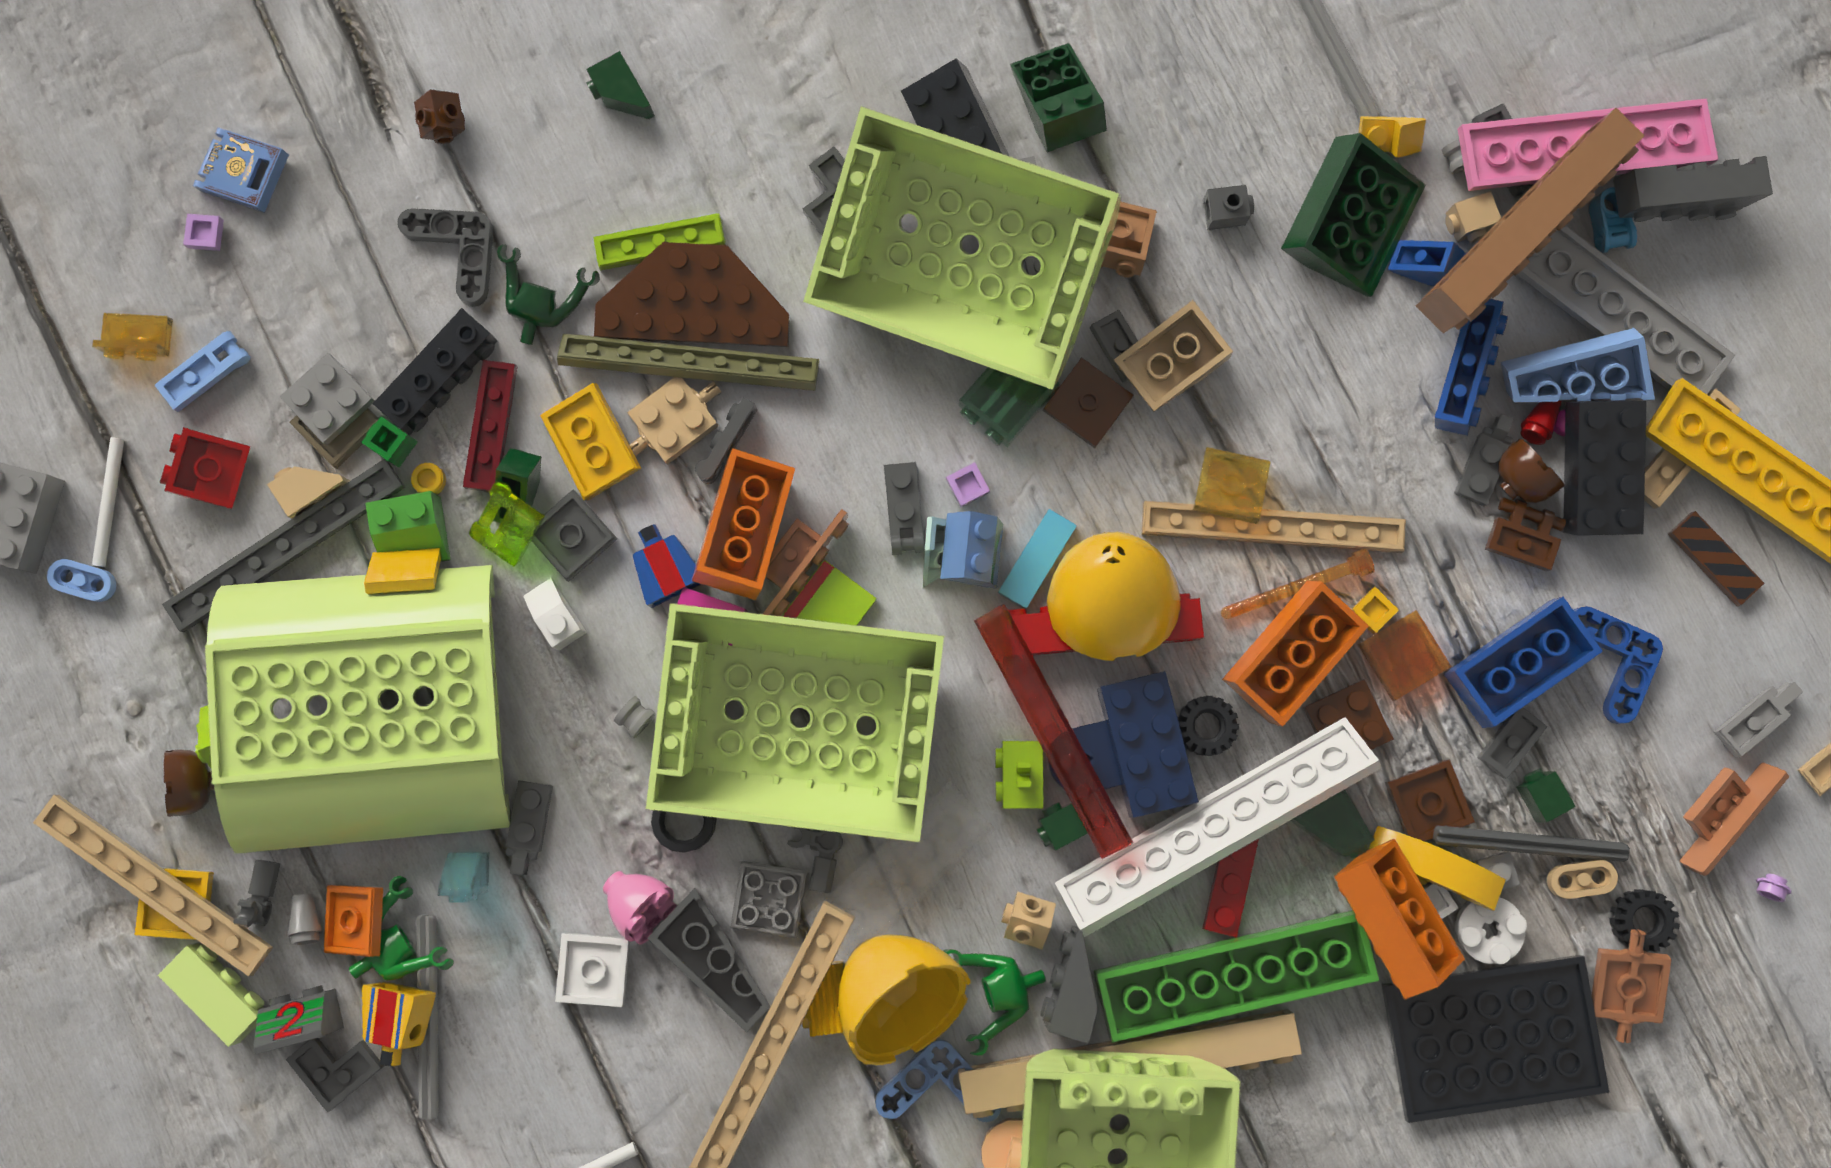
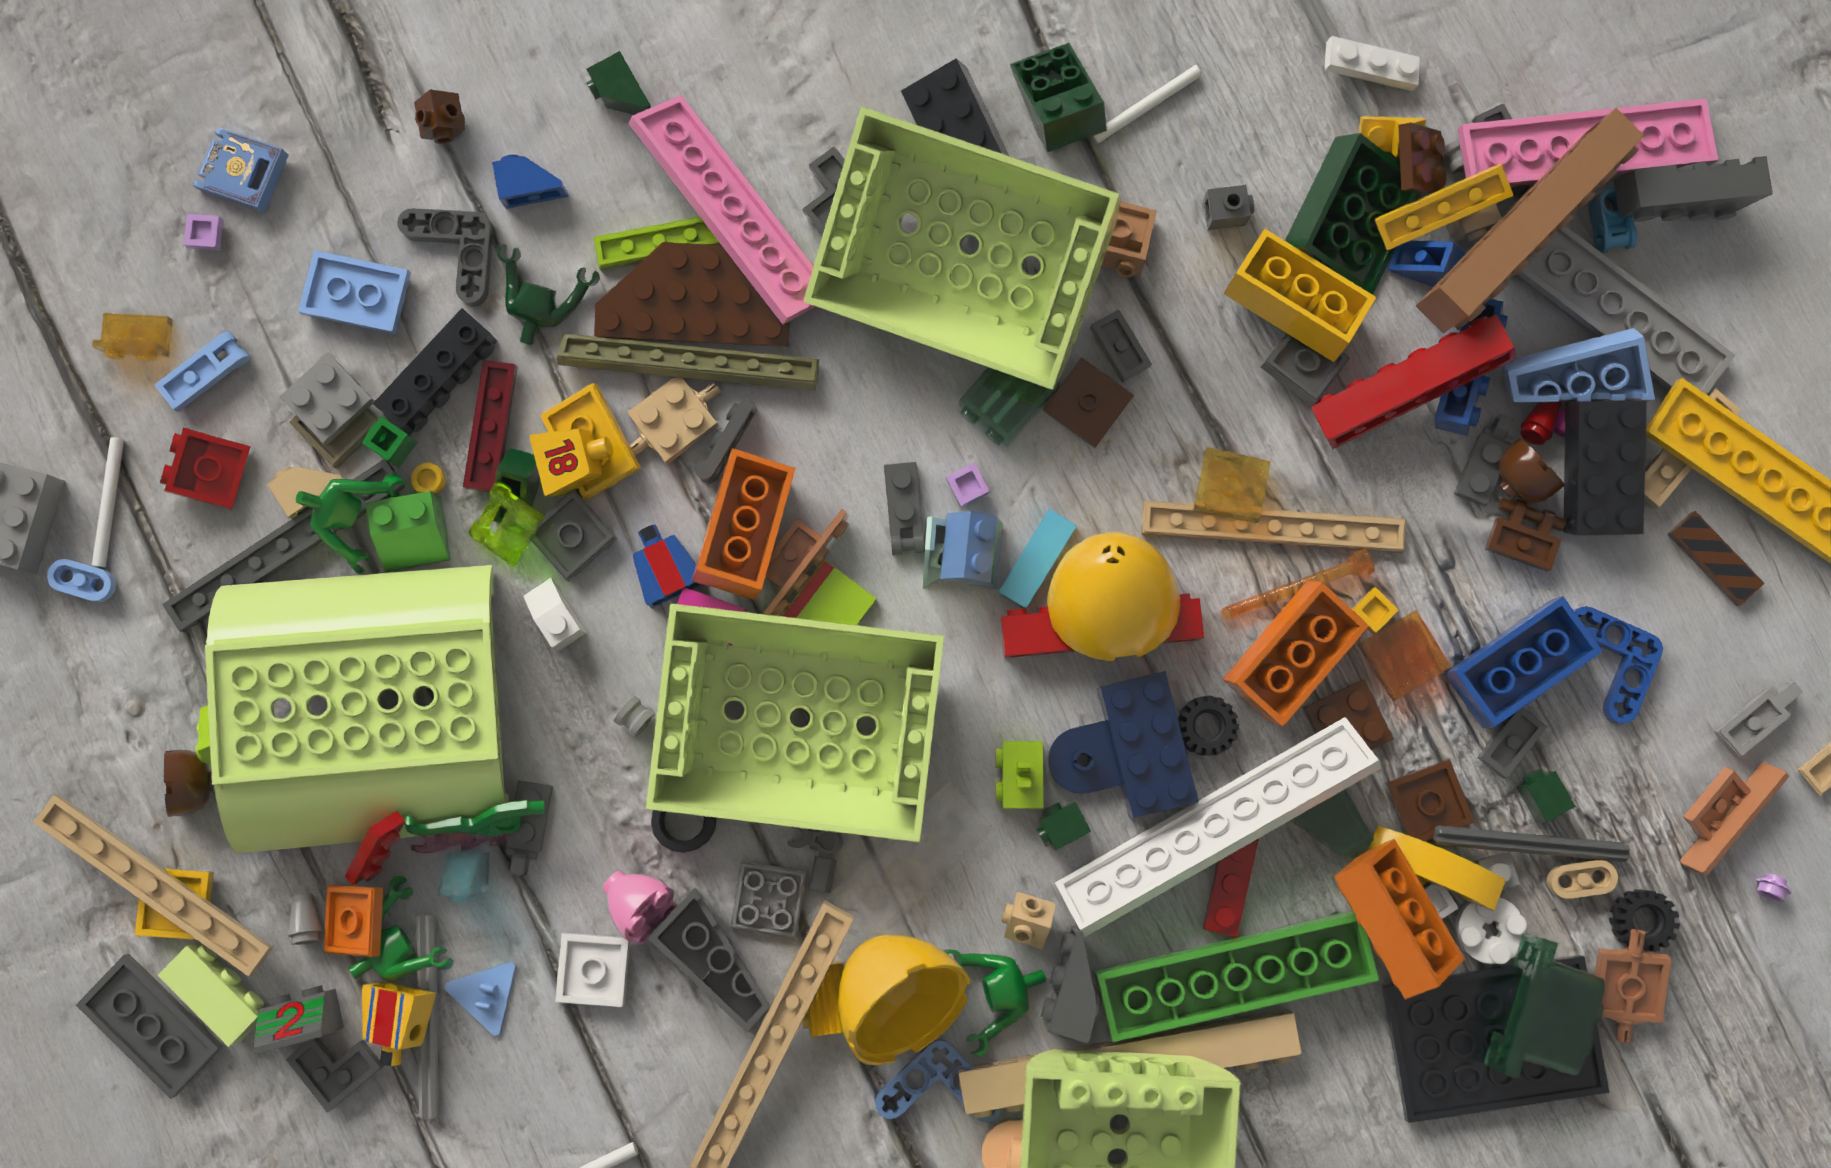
(149, 1025): none -> dark grey plate
(262, 886): dark grey bar -> none
(340, 508): none -> green piece
(354, 292): none -> light blue plate
(375, 849): none -> red plate
(402, 571): yellow tile -> none
(472, 831): none -> green piece
(485, 994): none -> light blue piece
(525, 182): none -> blue slope
(568, 459): none -> yellow torso
(727, 205): none -> bright pink plate
(1053, 731): clear red tile -> none
(1148, 103): none -> white bar
(1174, 356): tan slope -> none
(1299, 295): none -> yellow brick
(1302, 369): none -> dark grey plate
(1372, 63): none -> white plate
(1414, 381): none -> red brick
(1421, 159): none -> reddish brown plate
(1444, 206): none -> yellow plate
(1550, 1014): none -> clear green windscreen

